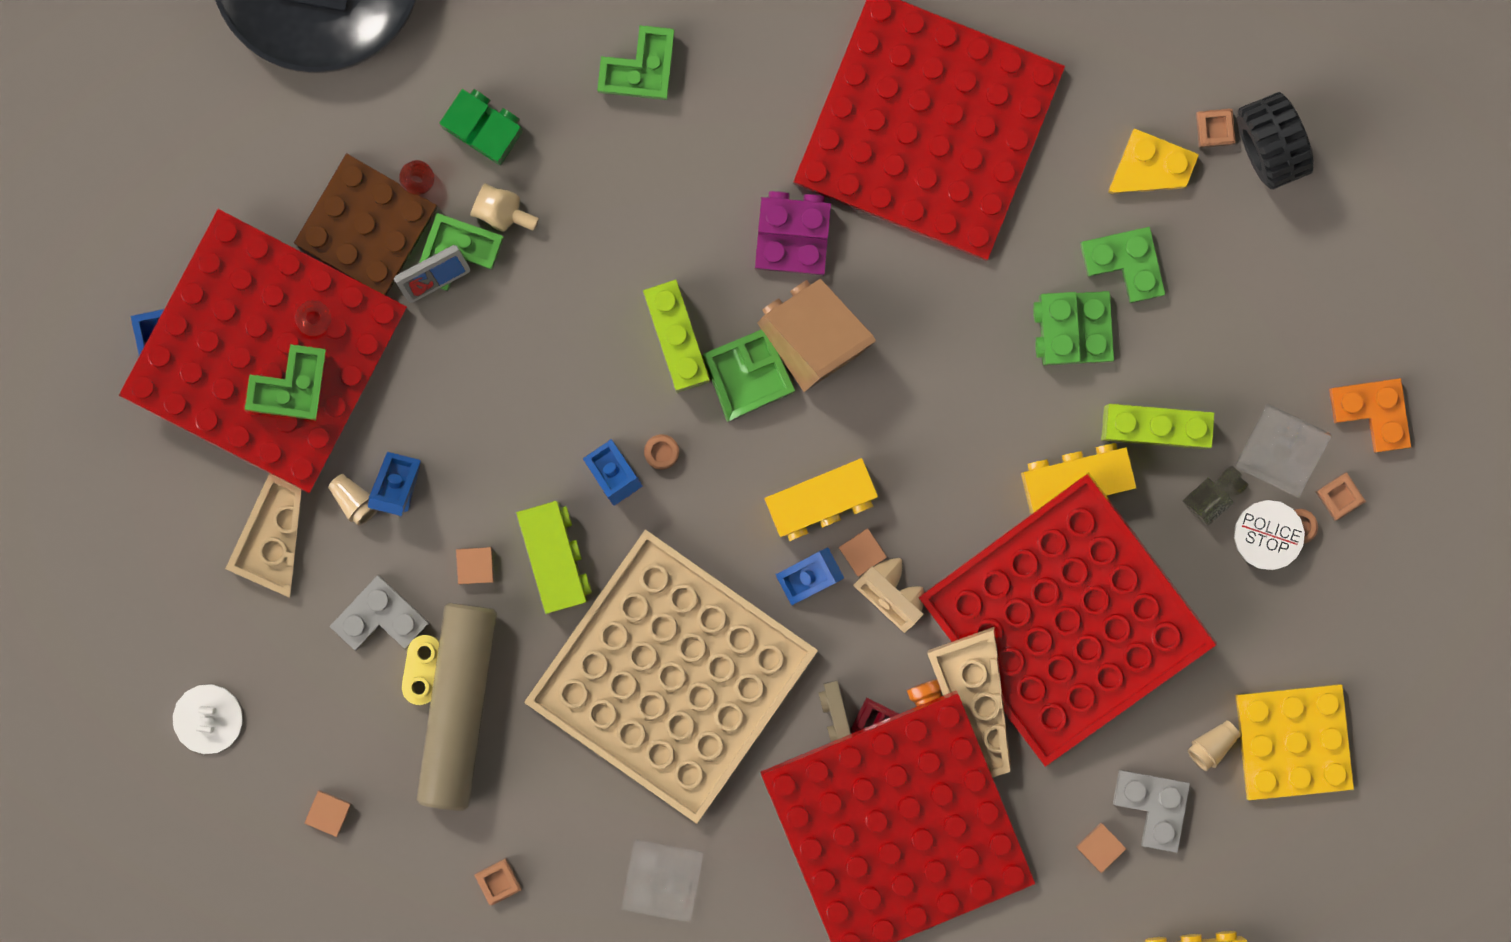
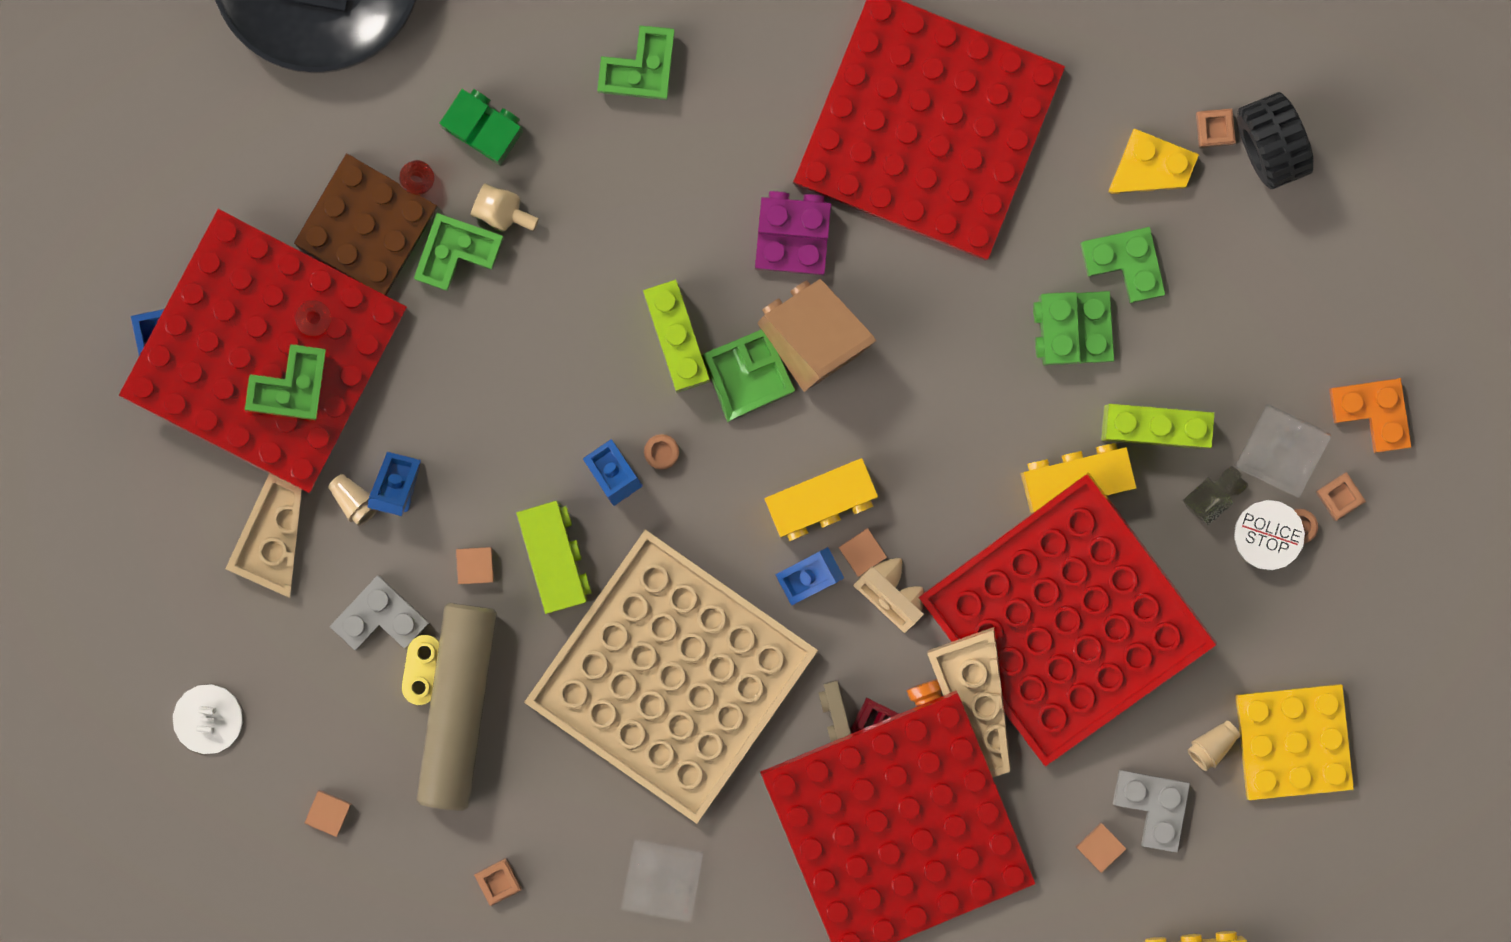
(432, 273): slope -> none

